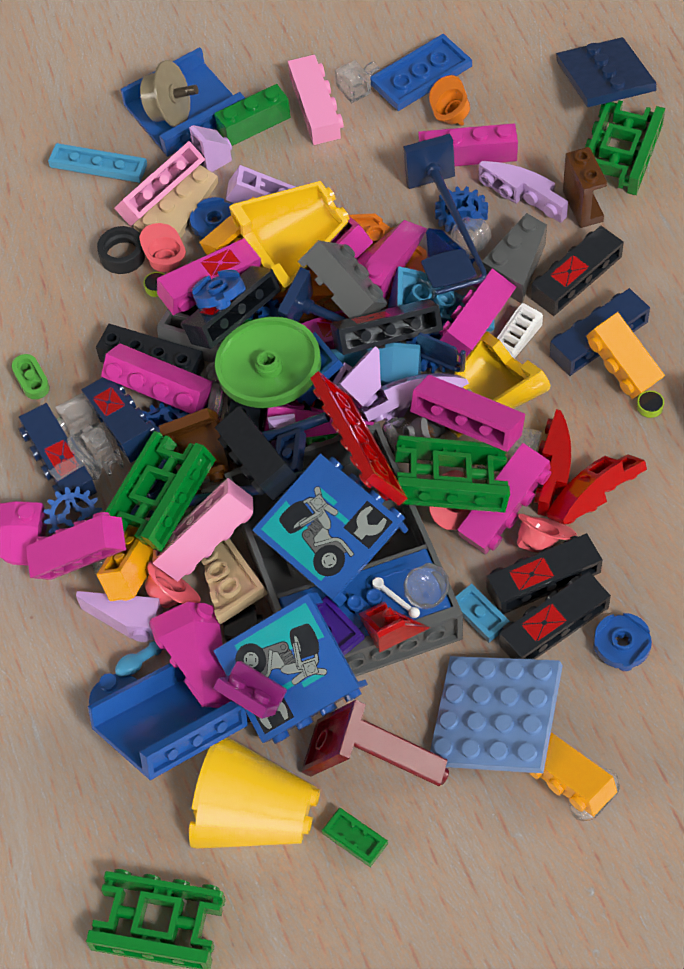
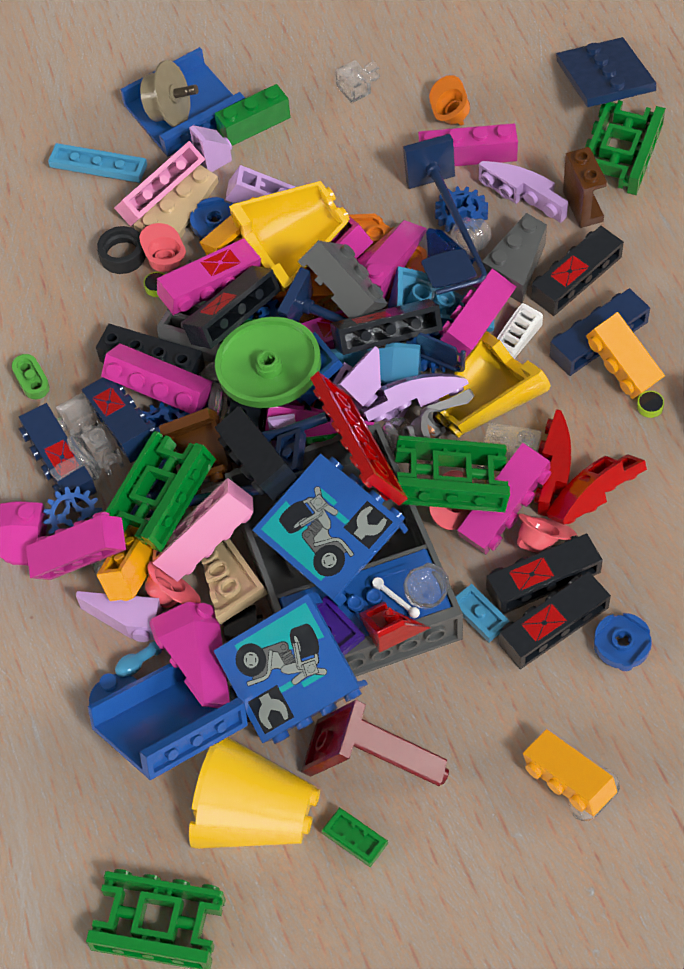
(219, 290): blue plate -> none
(251, 690): magenta bracket -> none
(314, 99): bright pink brick -> none
(419, 71): blue plate -> none
(467, 413): dark pink brick -> none
(497, 713): medium blue plate -> none

